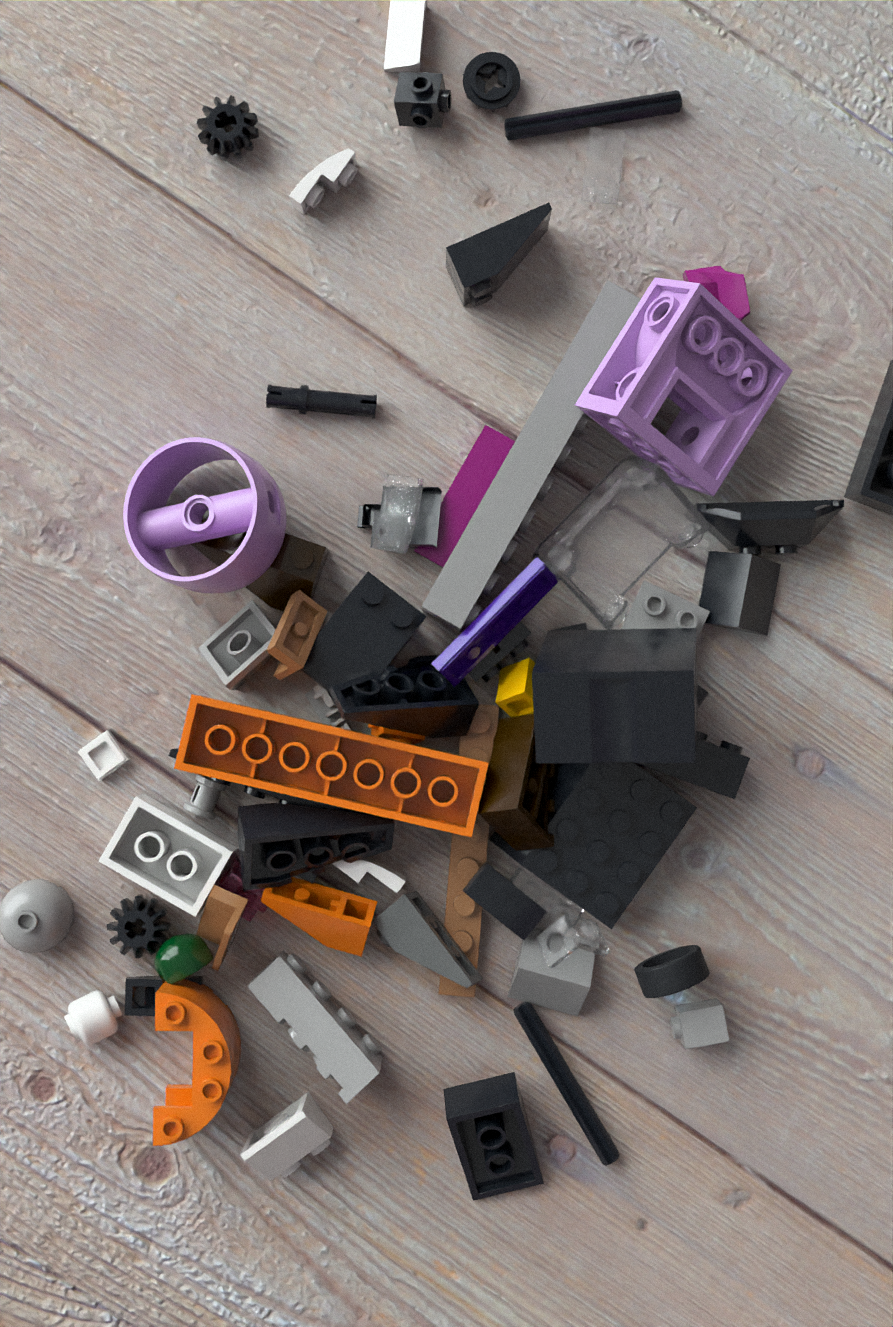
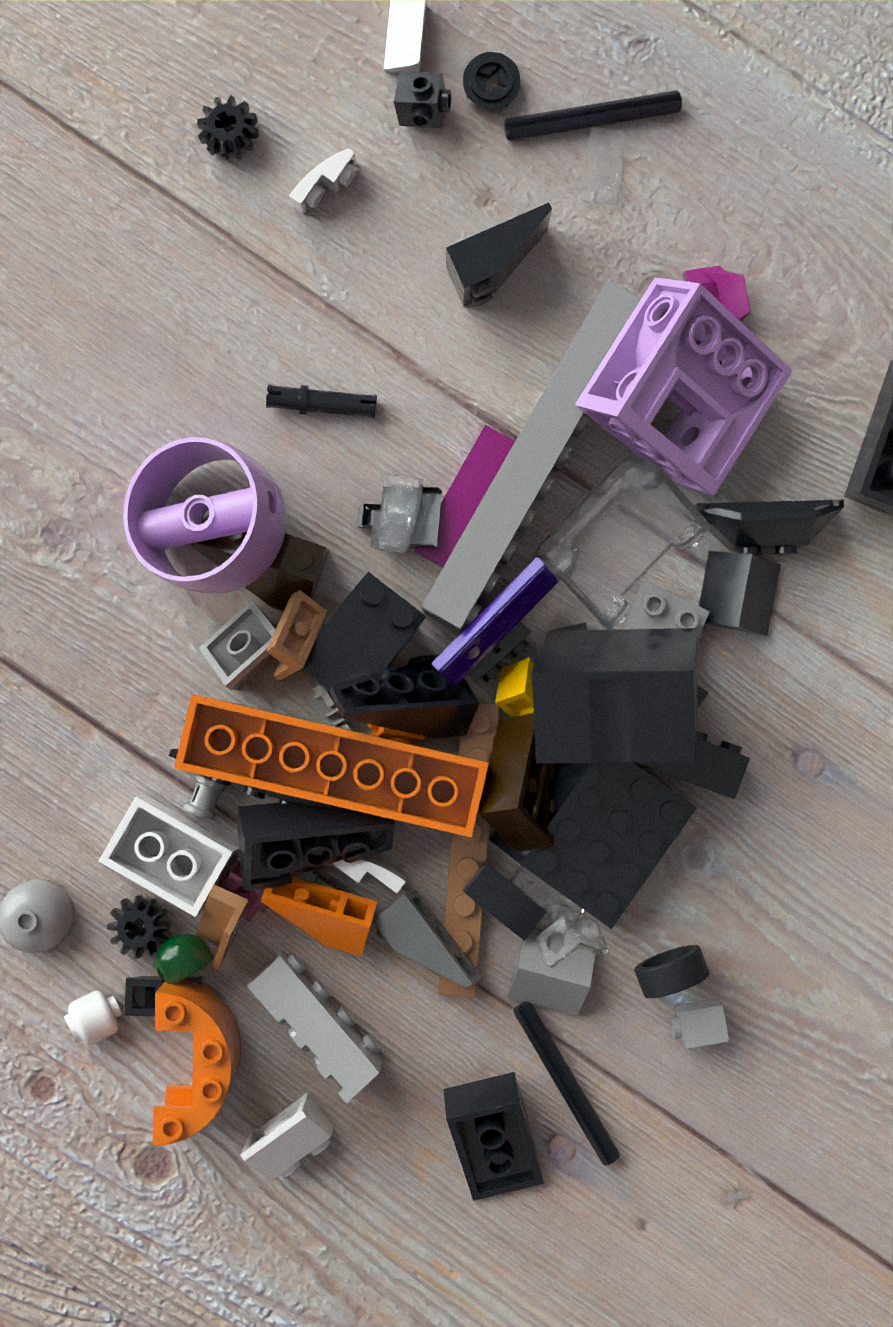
(104, 755): white tile -> none

